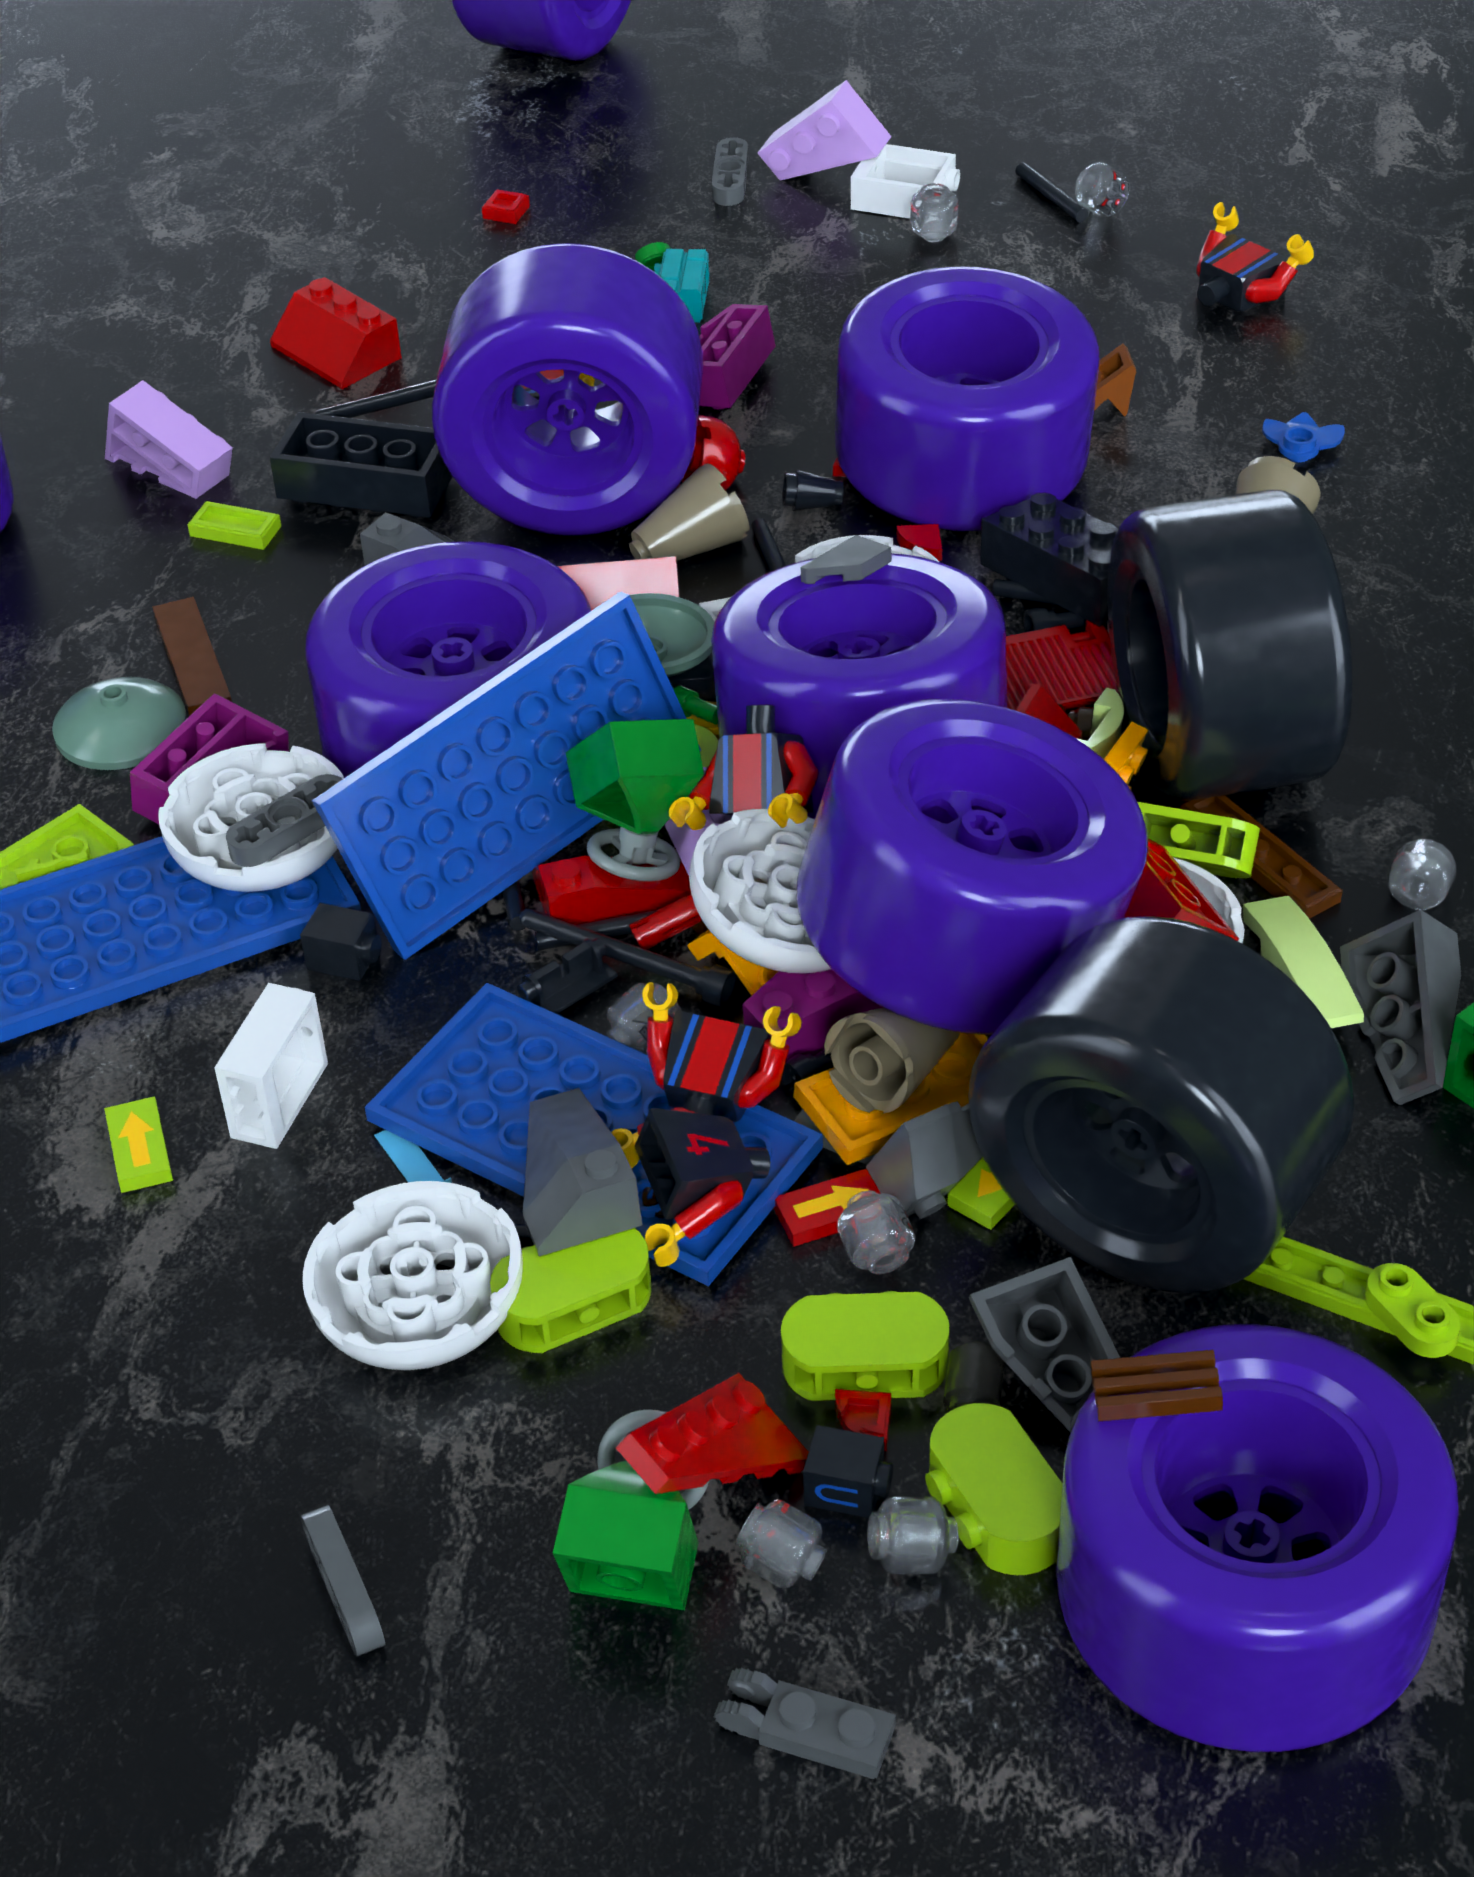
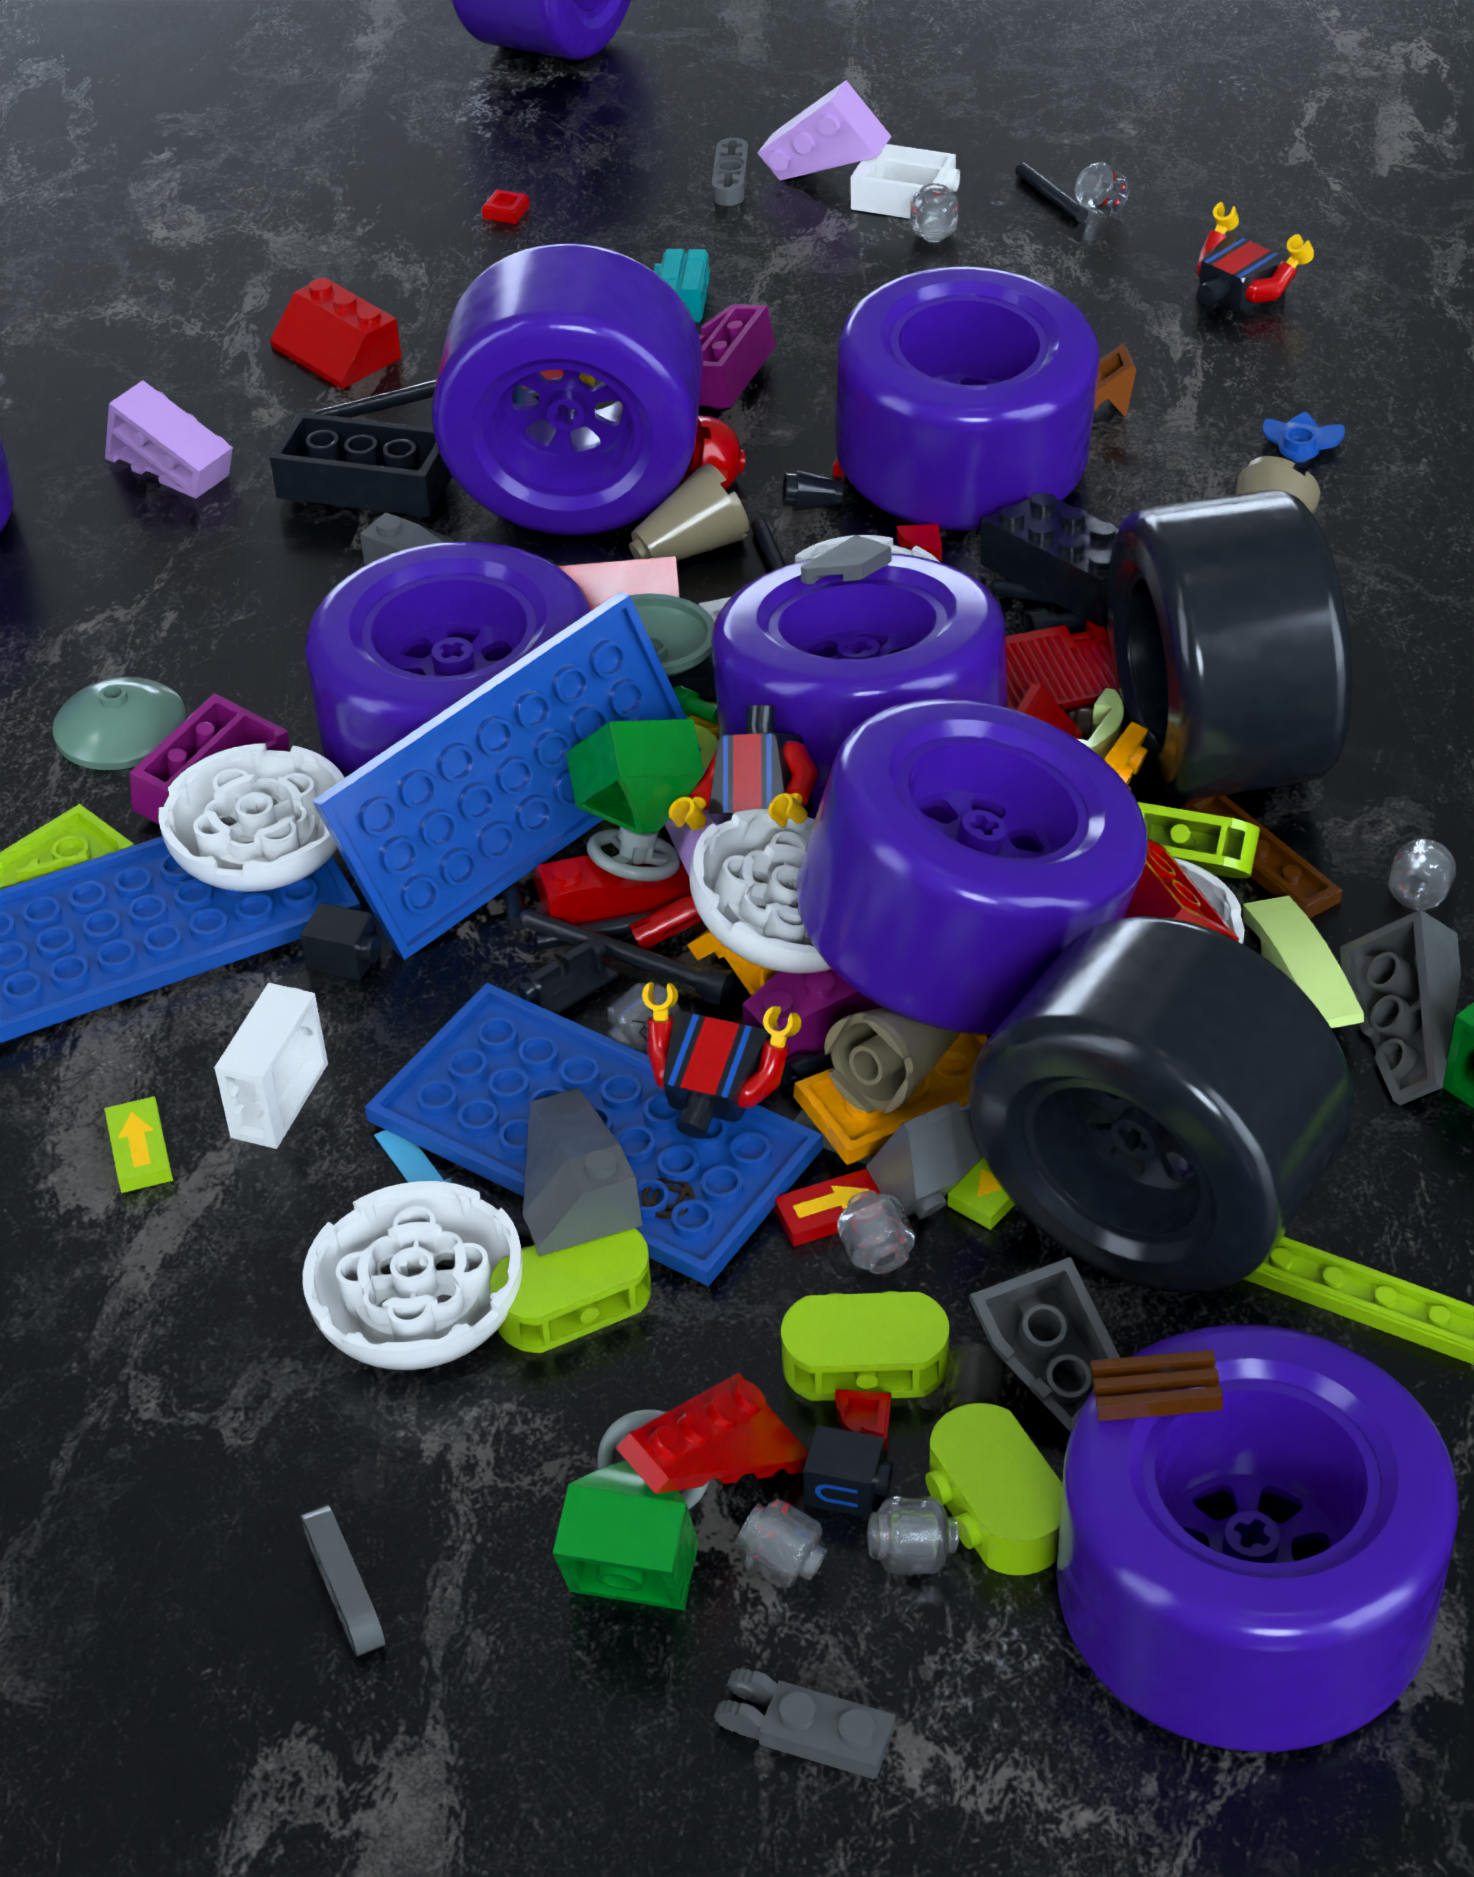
(190, 652): reddish brown tile -> none
(234, 525): lime tile -> none
(262, 838): dark grey beam -> none
(651, 254): green tile -> none
(694, 1171): black torso -> none
(1404, 1305): lime plate -> none

